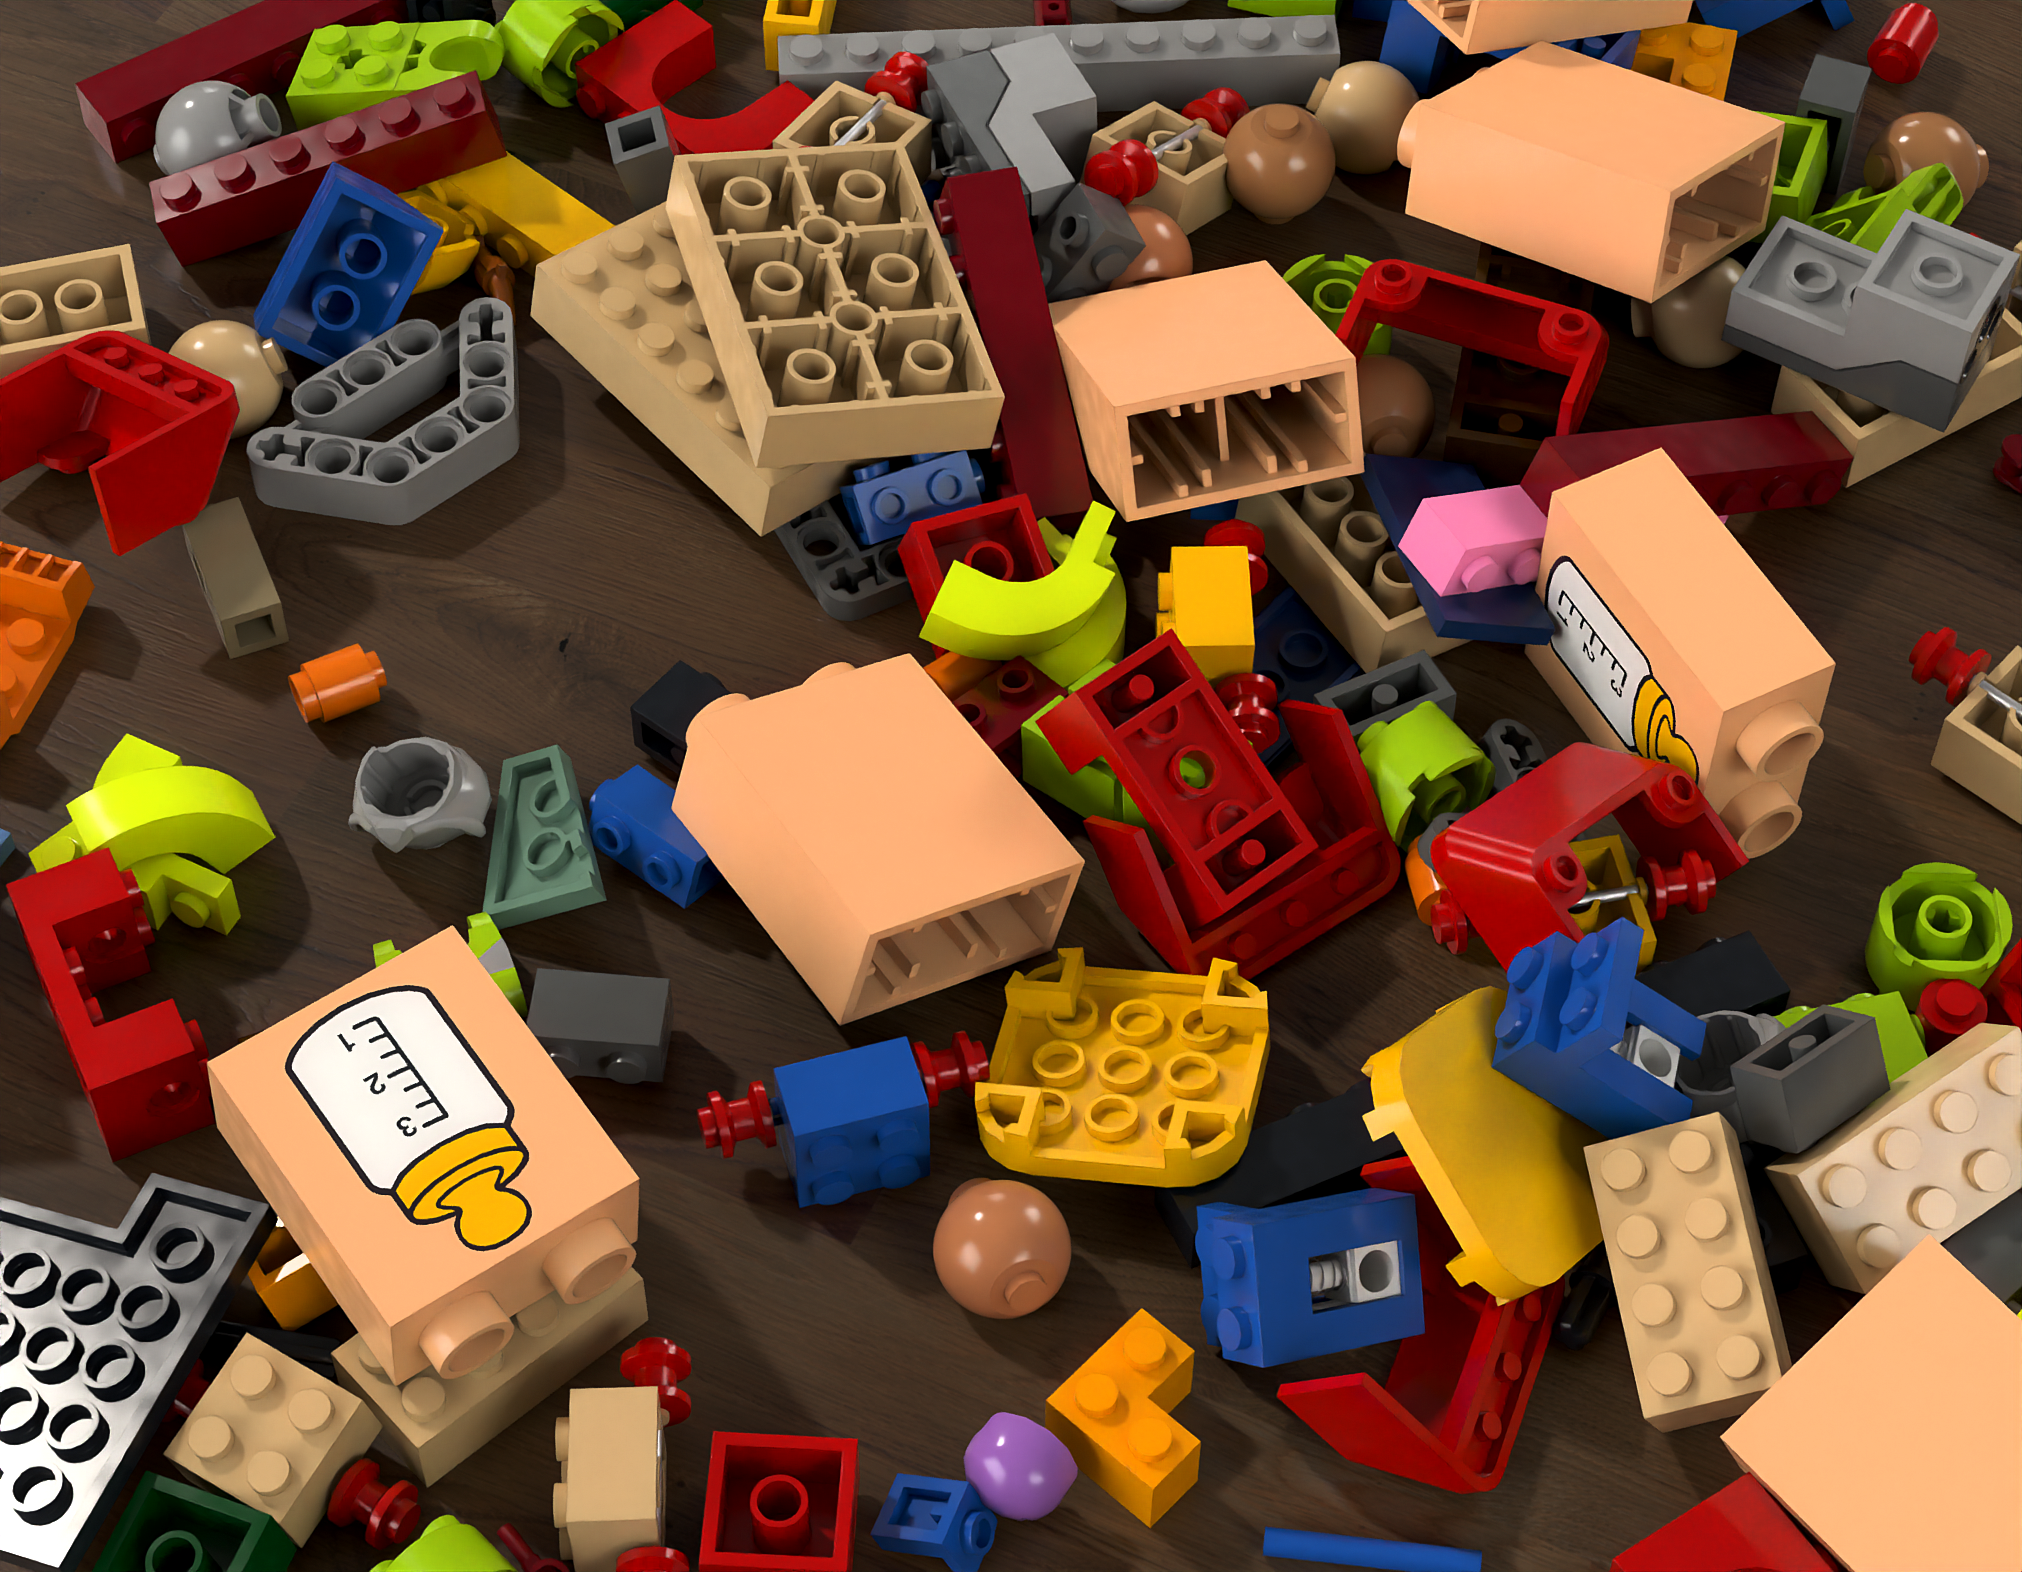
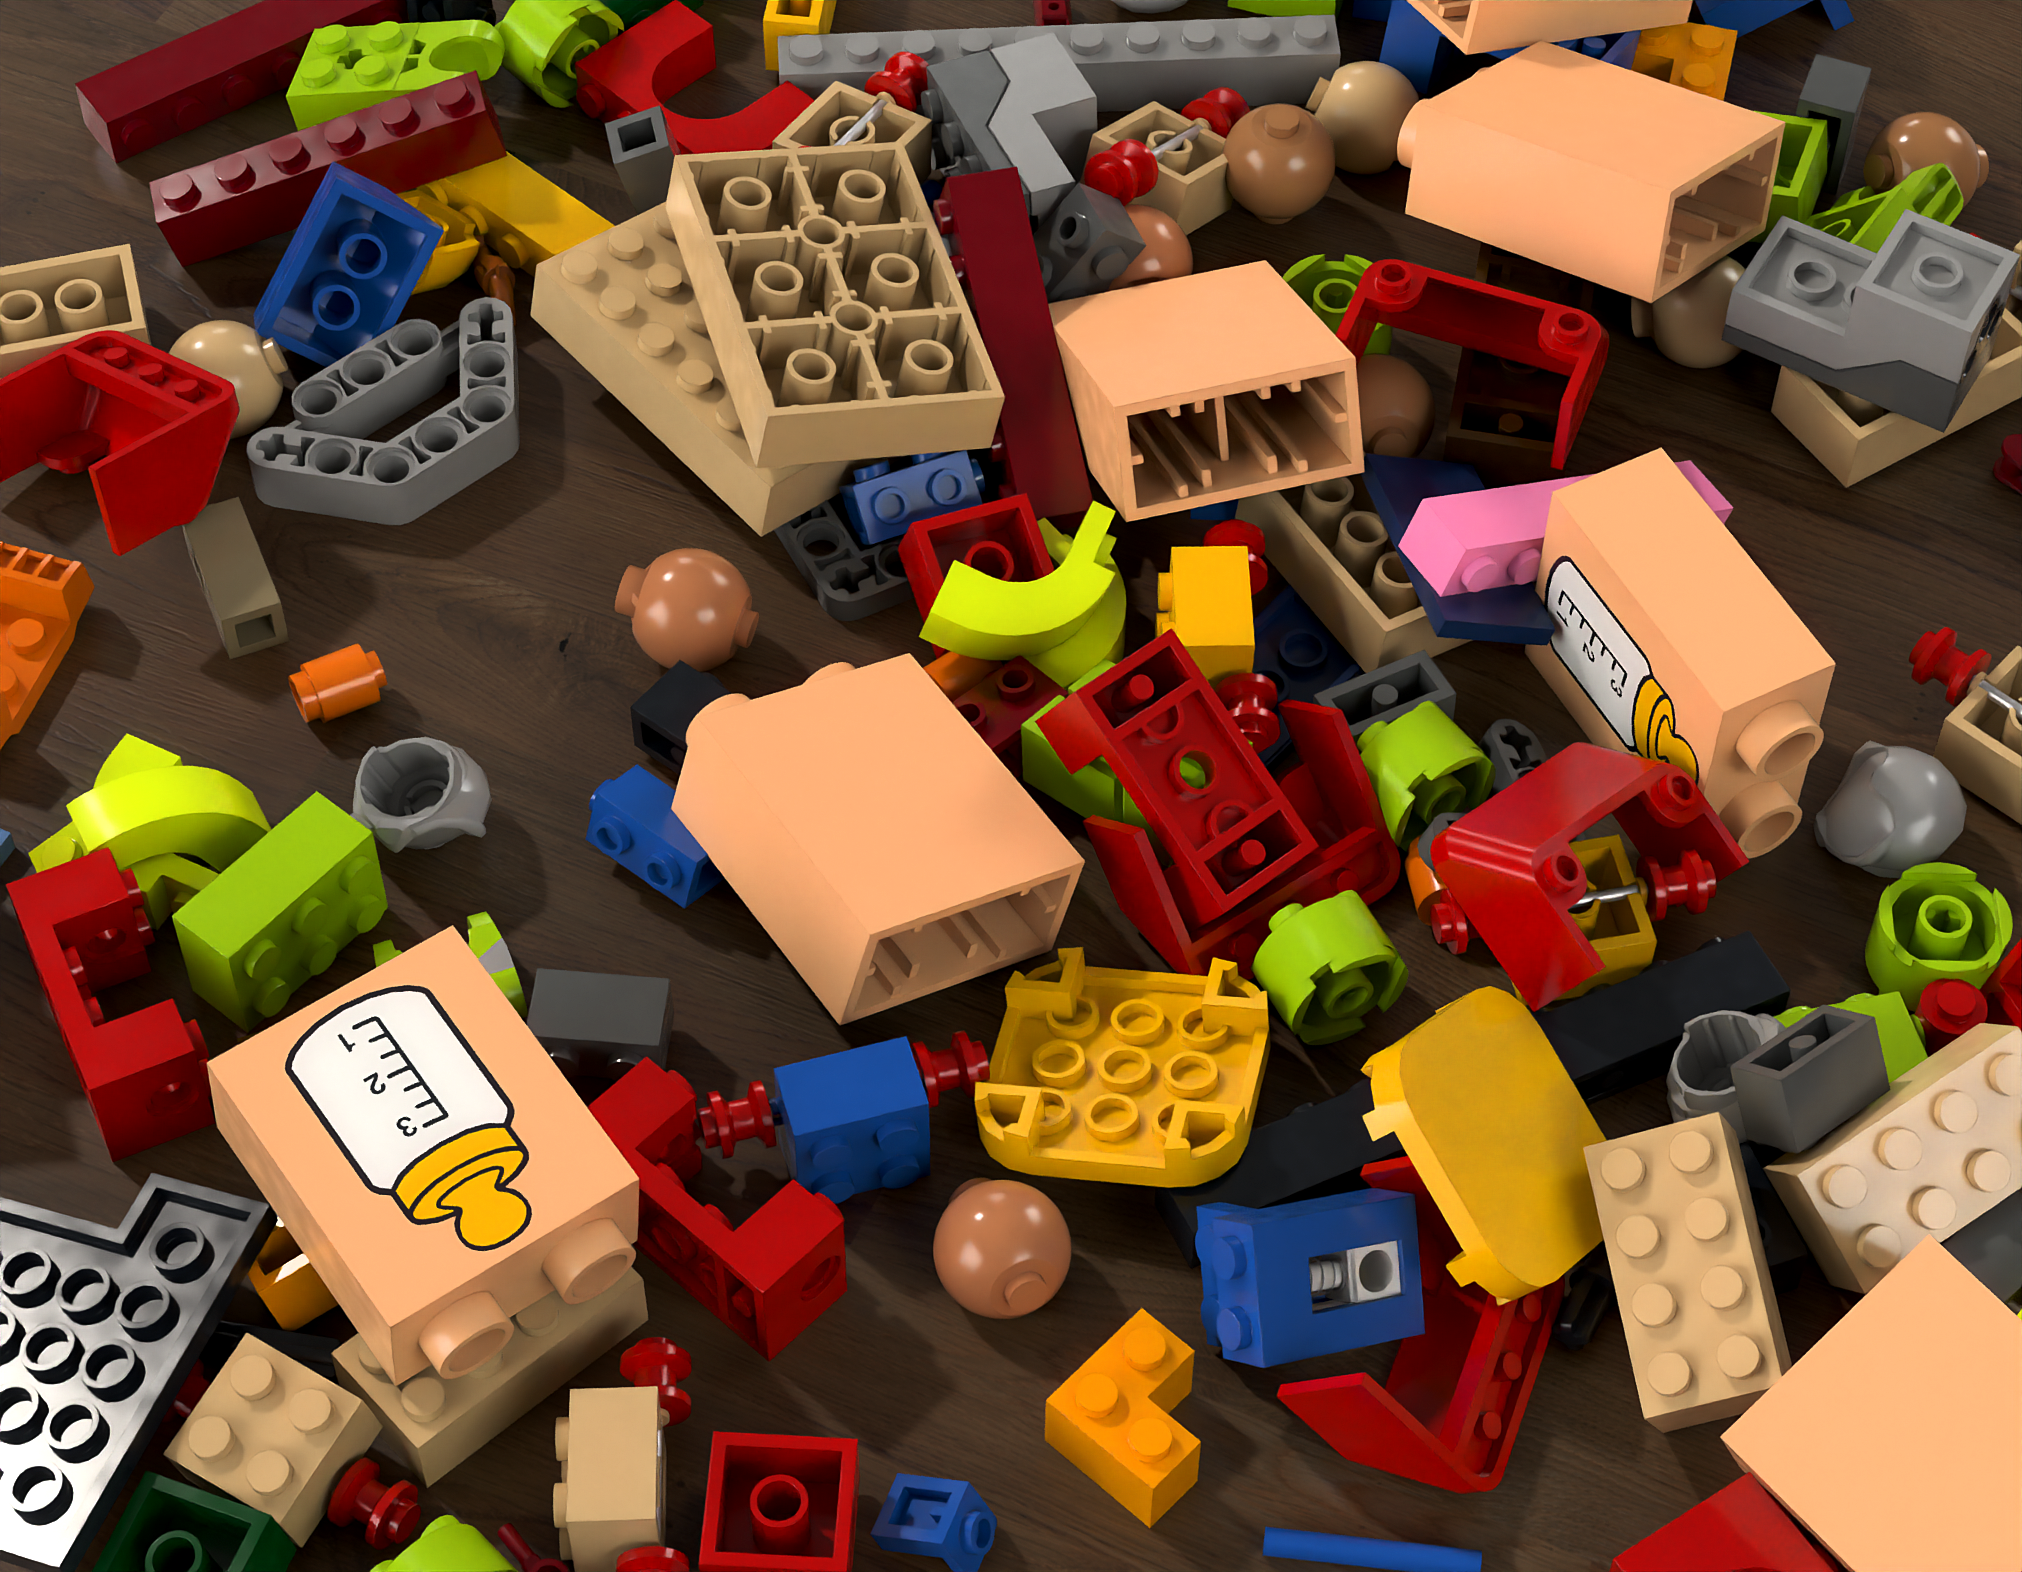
(211, 122): light grey brick -> none
(281, 912): none -> lime brick
(540, 842): sand green wing -> none
(688, 608): none -> nougat brick
(762, 1277): none -> red plate
(1018, 1467): medium lavender hair -> none
(1328, 967): none -> lime brick
(1594, 1034): blue brick -> none
(1729, 462): dark red brick -> none
(1892, 811): none -> light grey helmet
(1903, 43): red brick -> none

